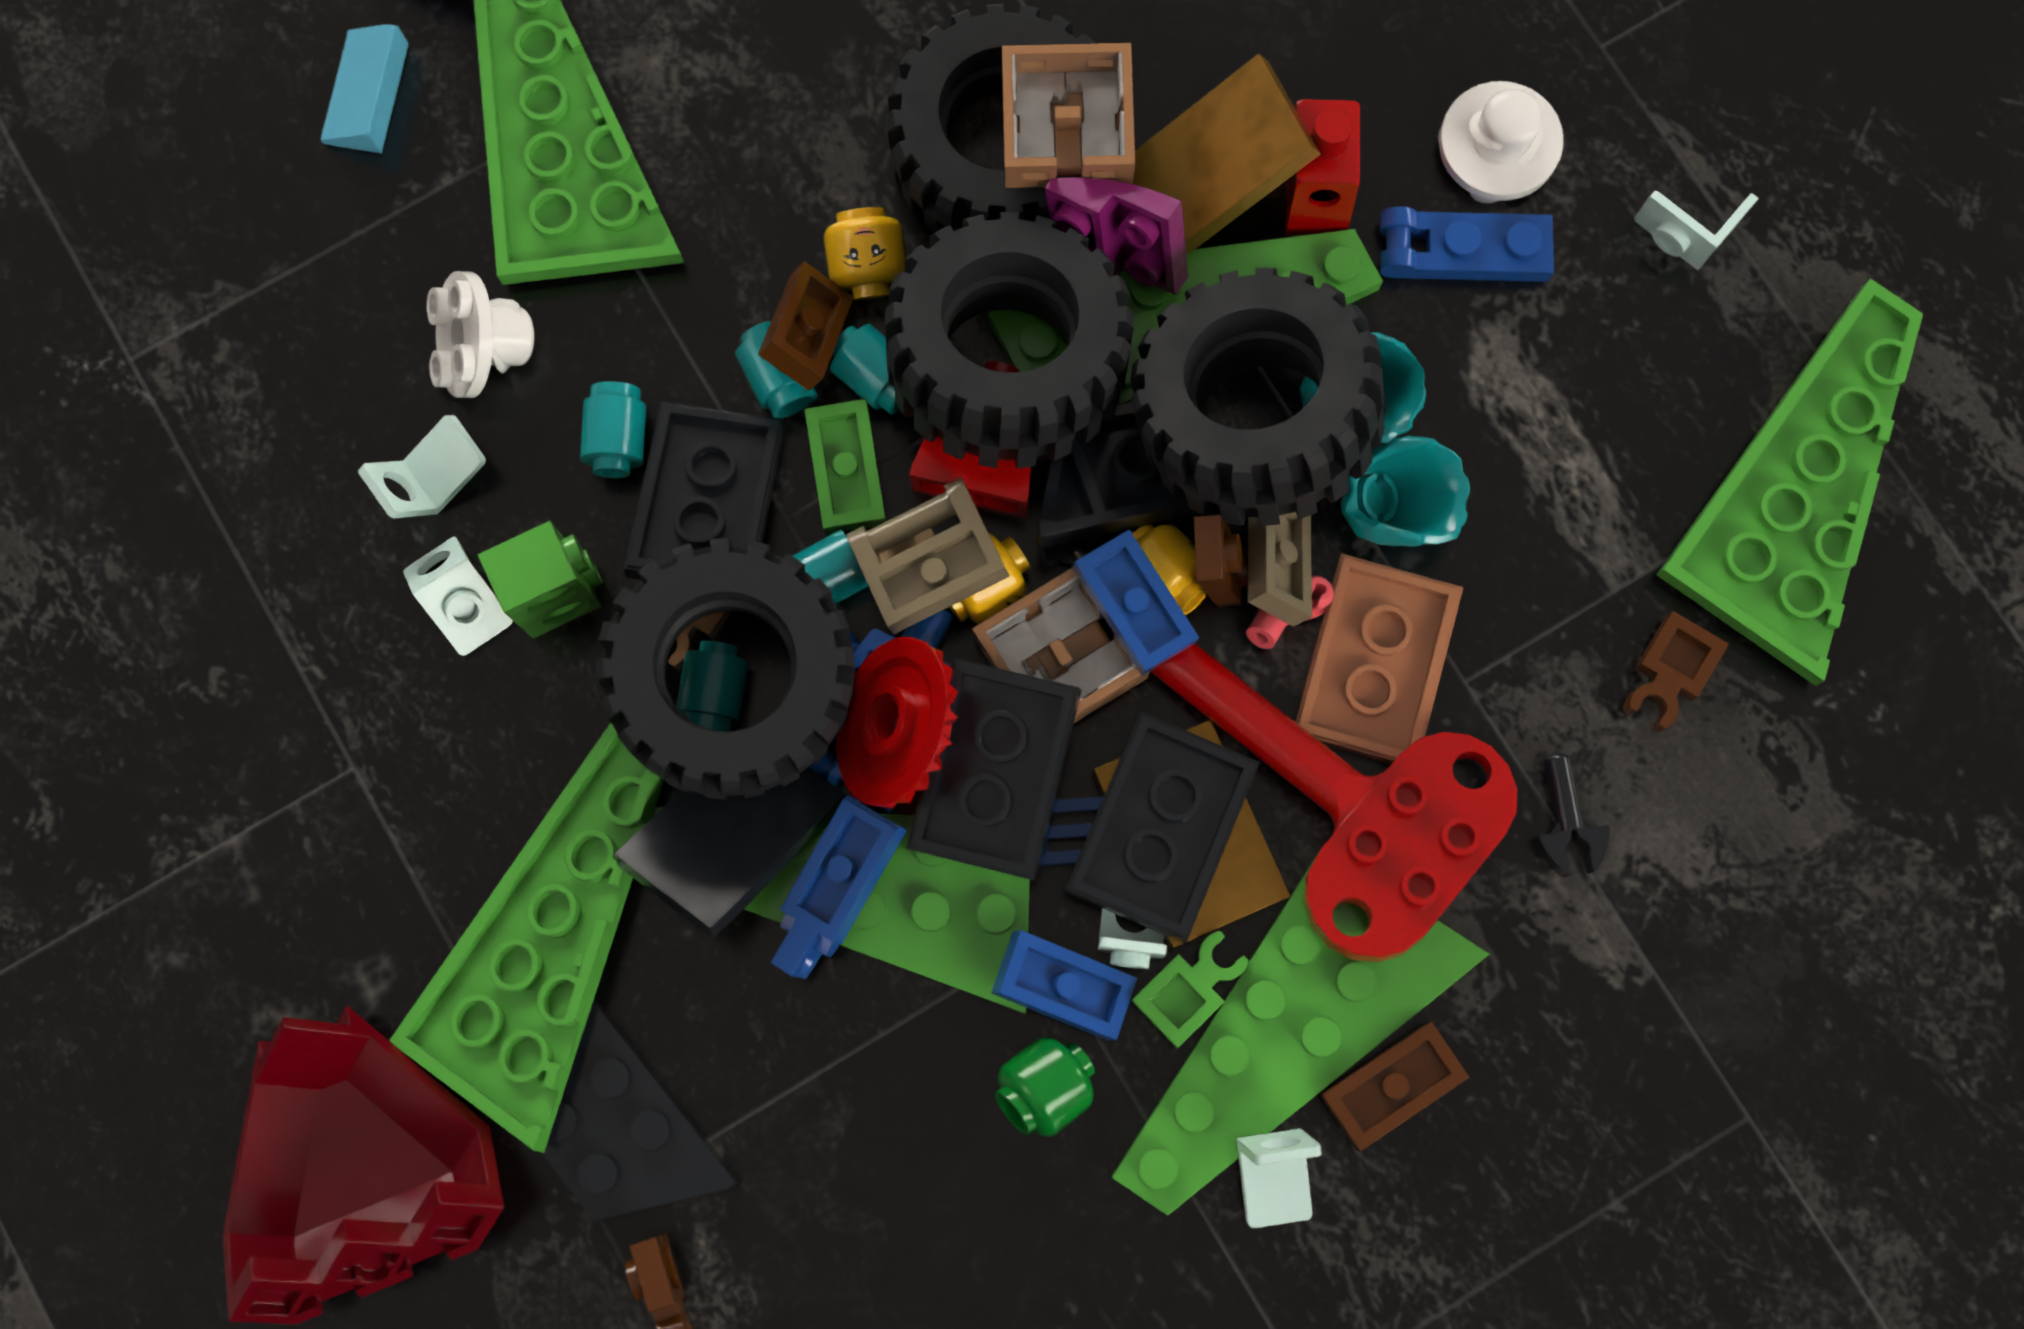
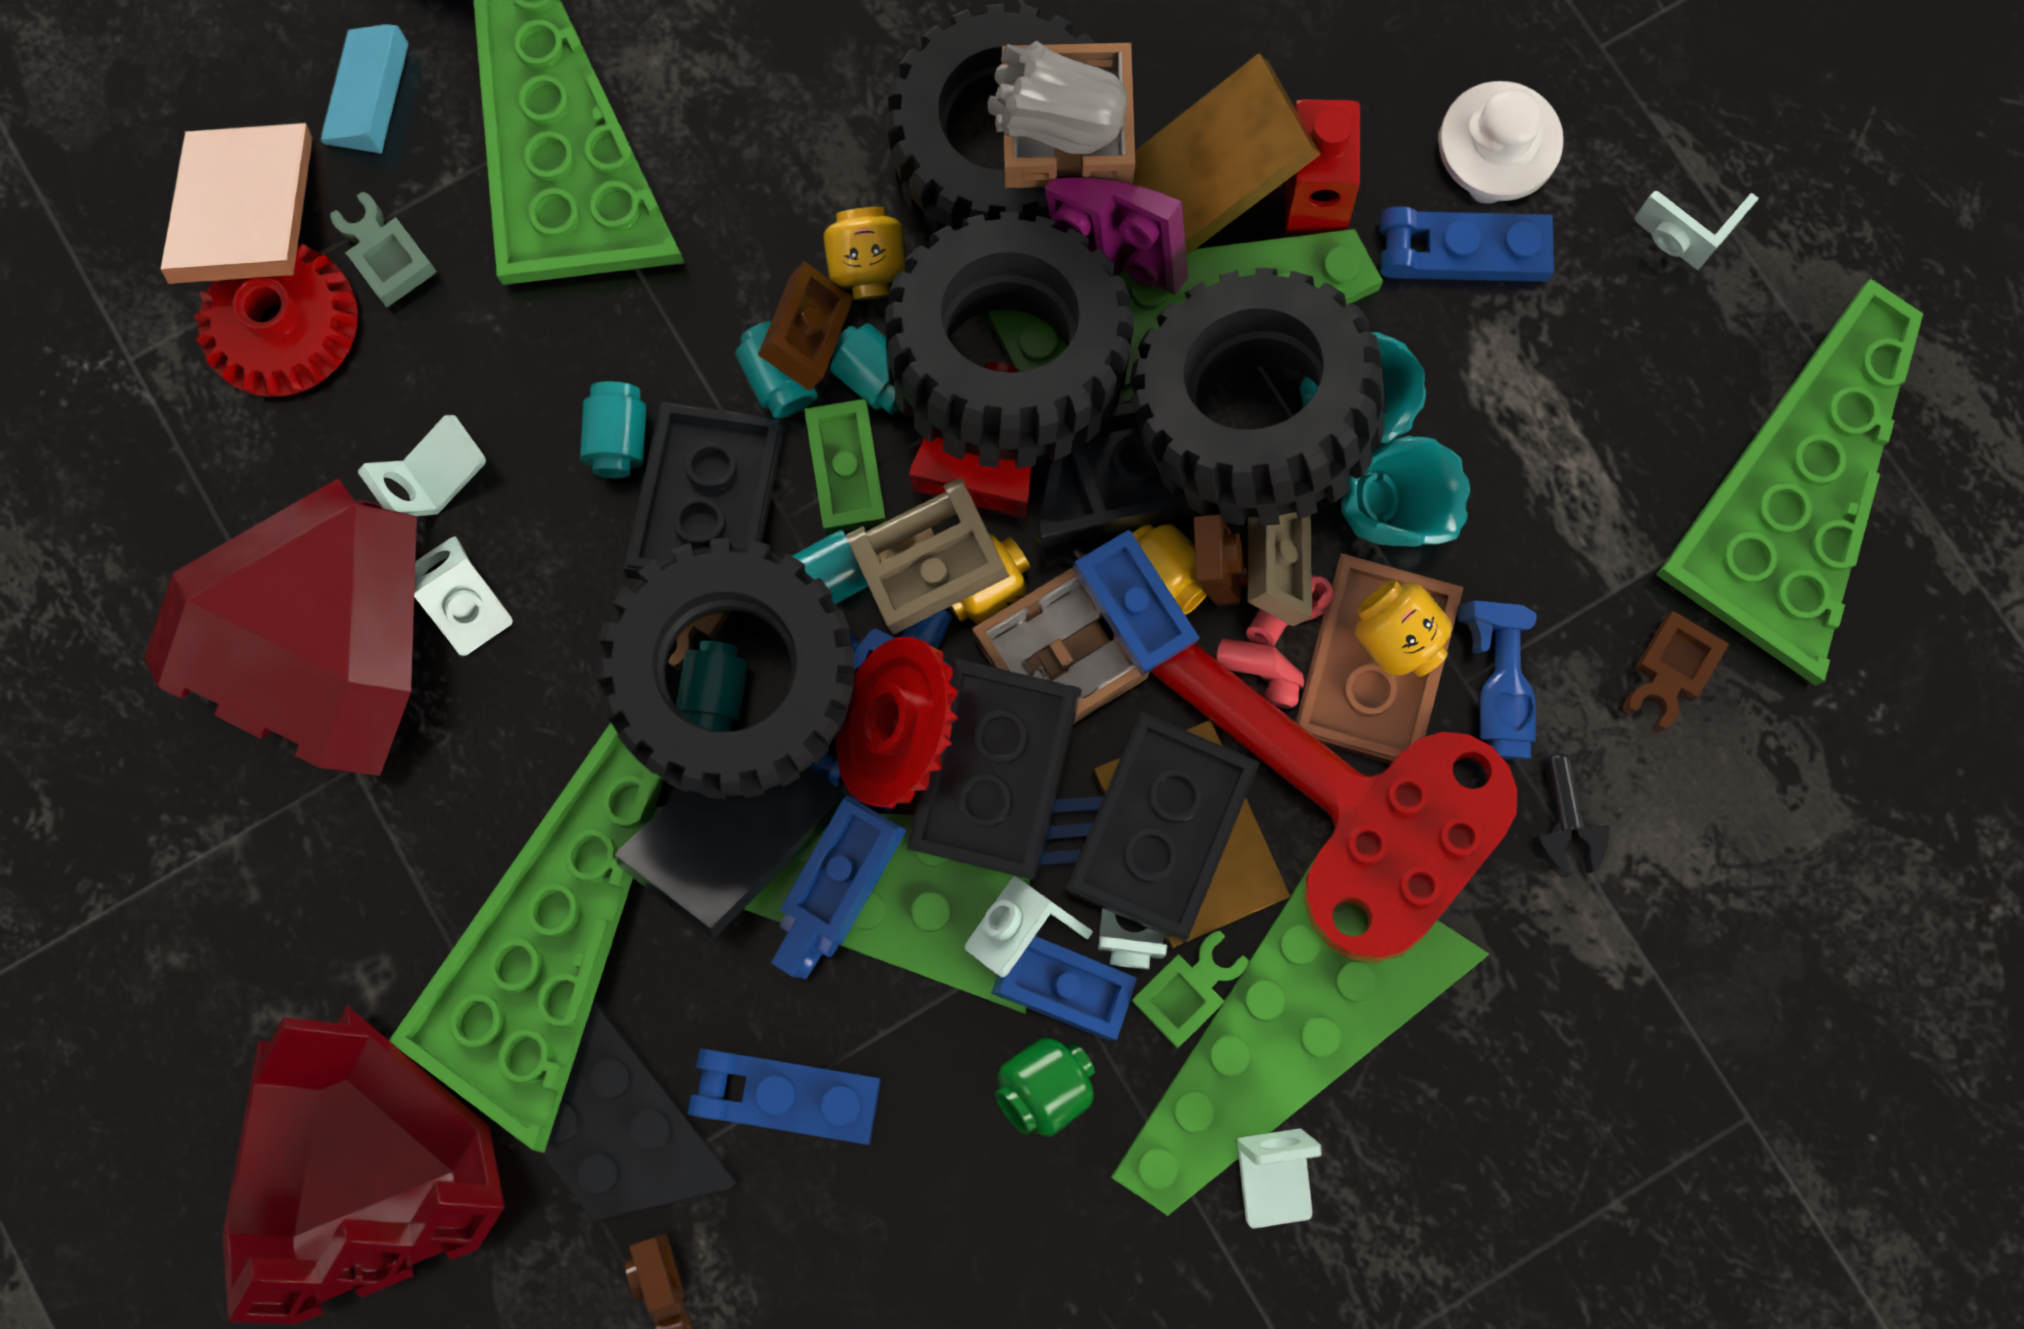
(237, 204): none -> tile
(295, 346): none -> red gear
(300, 628): none -> dark red panel
(384, 253): none -> sand green plate
(474, 334): white plate -> none
(542, 579): bright green brick -> none
(787, 1097): none -> blue plate
(1013, 924): none -> light aqua bracket
(1057, 100): none -> light grey piece
(1268, 663): none -> coral arm
(1394, 1086): reddish brown plate -> none
(1403, 629): none -> yellow head
(1506, 696): none -> blue piece

